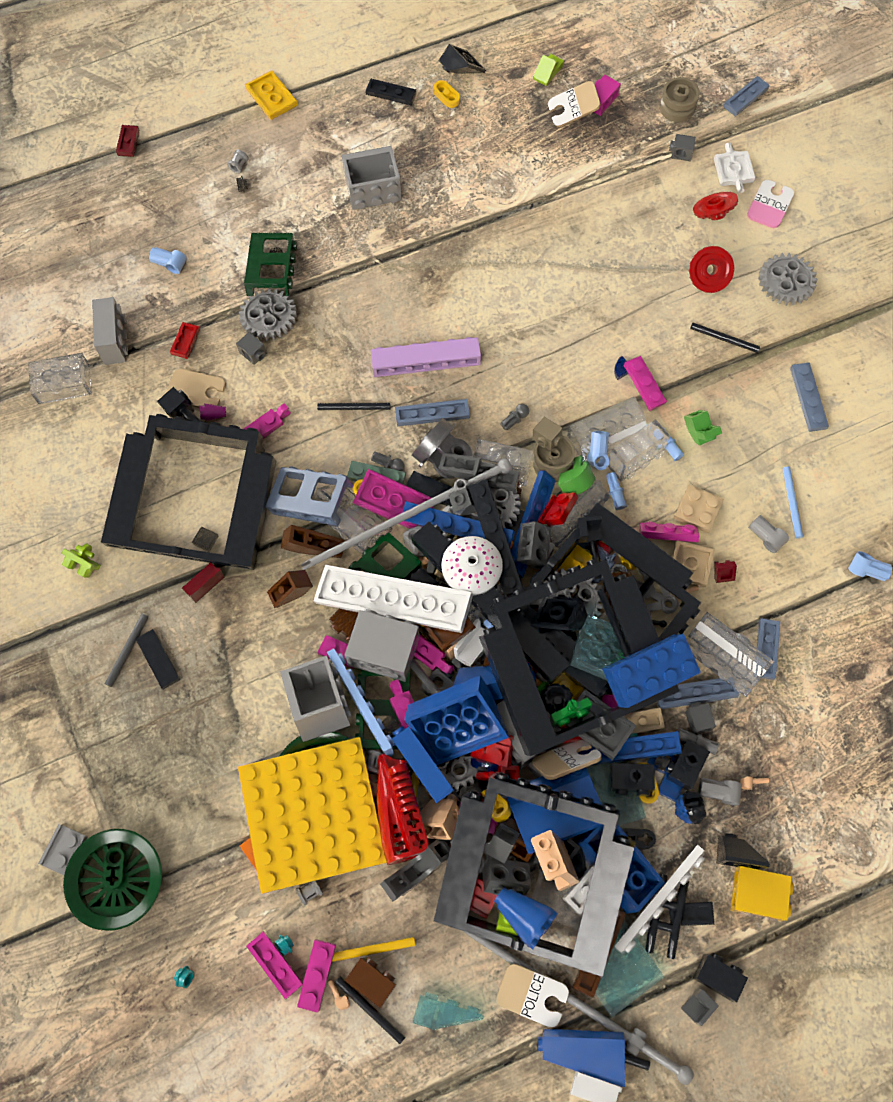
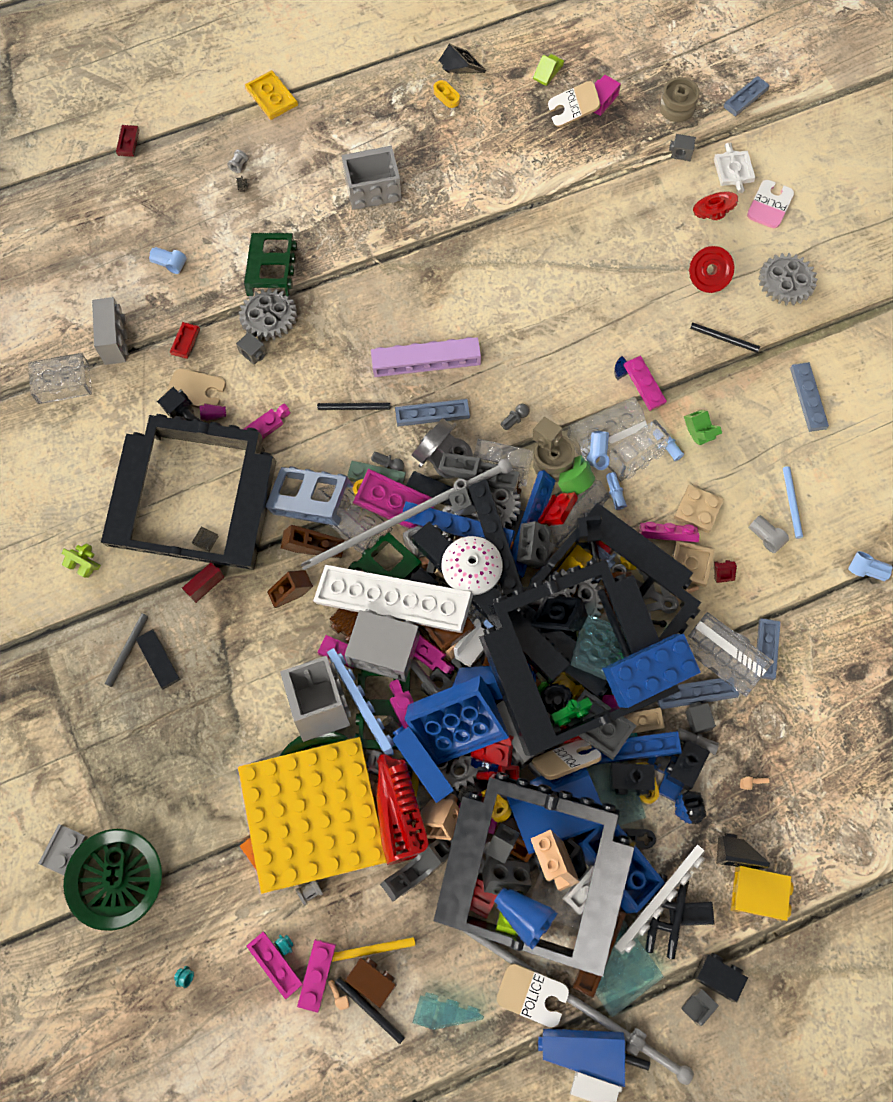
(391, 92): black tile -> none
(727, 791): light grey piece -> none

